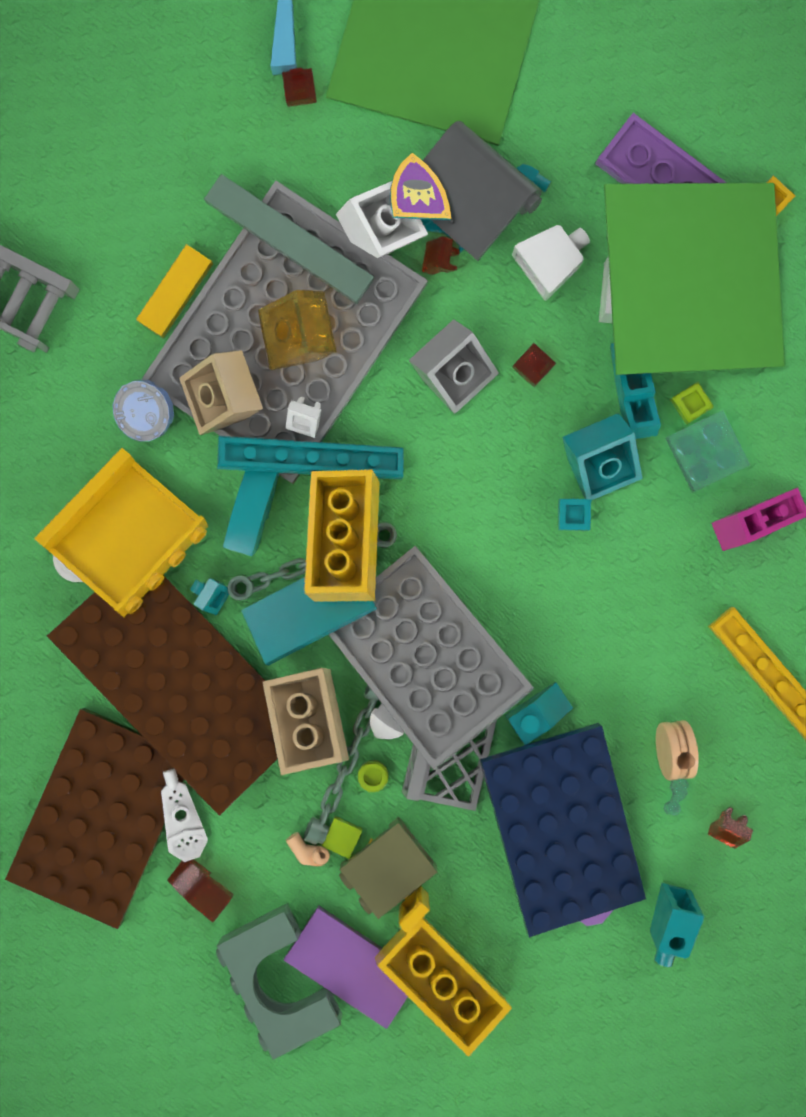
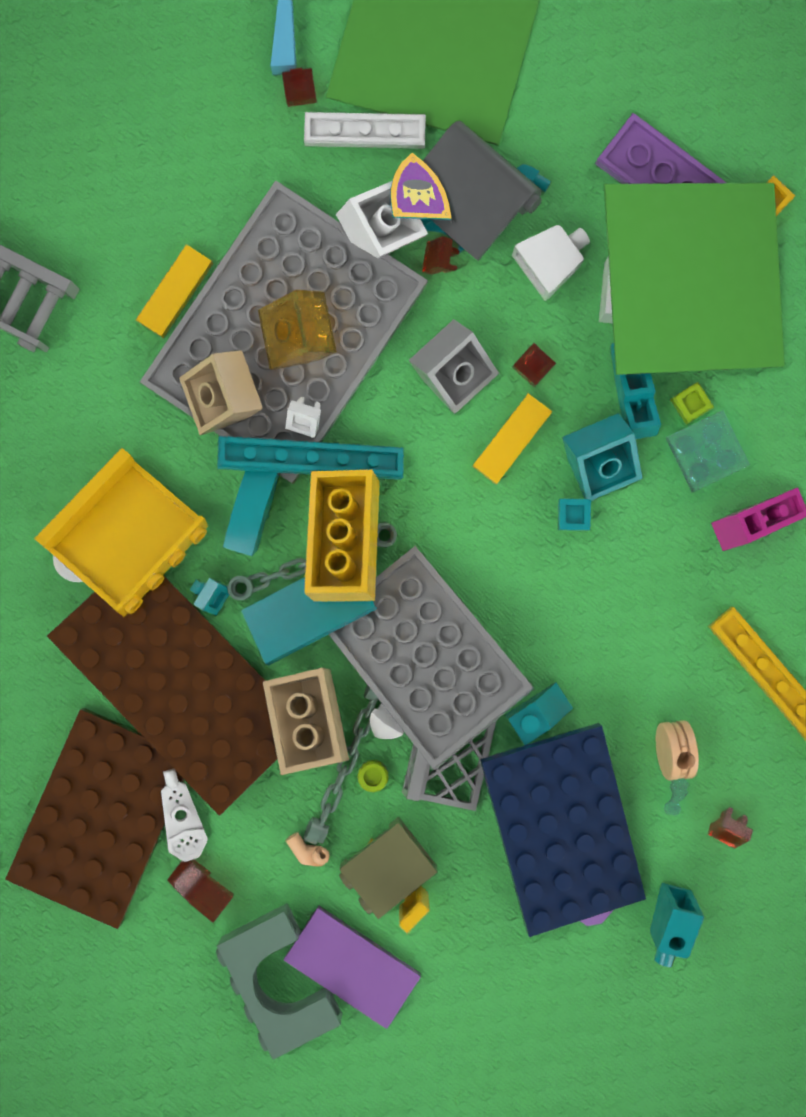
(143, 410): tile -> none
(289, 239): sand green tile -> none
(342, 837): lime tile -> none
(364, 130): none -> white tile
(443, 985): yellow brick -> none
(512, 438): none -> yellow tile

